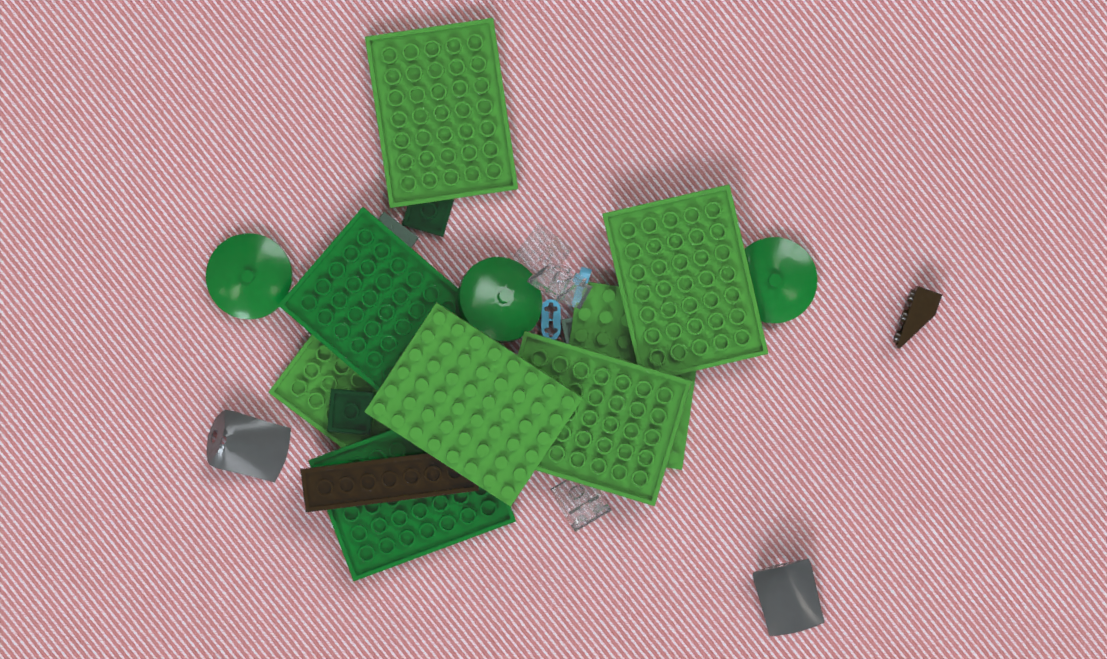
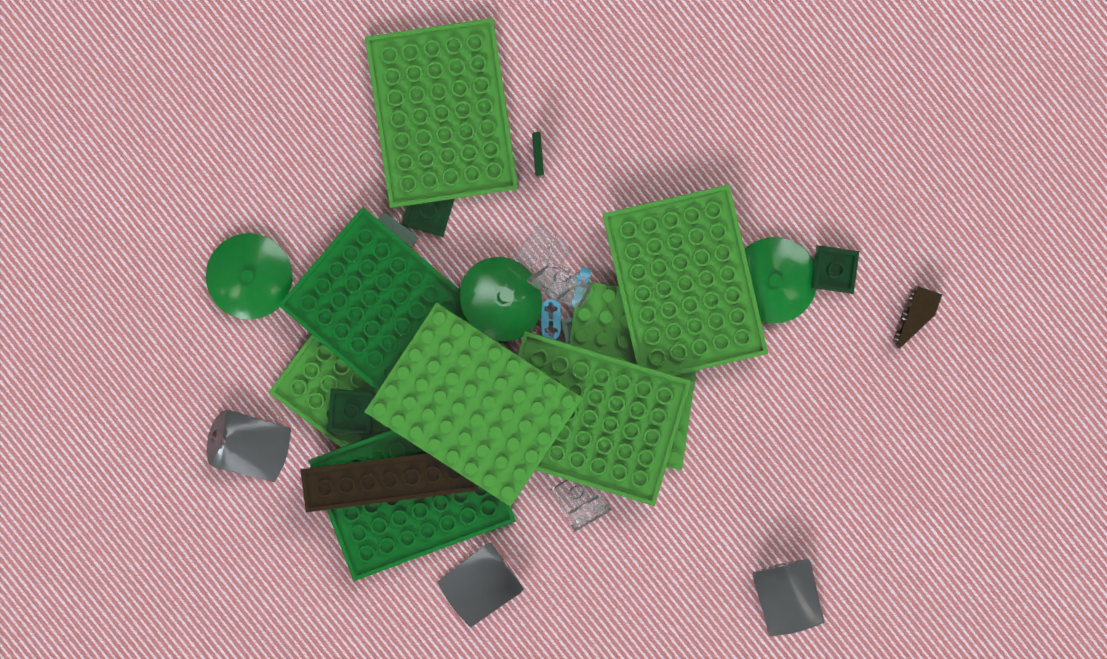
(480, 585): none -> dark grey piece
(538, 155): none -> dark green tile
(835, 269): none -> dark green tile

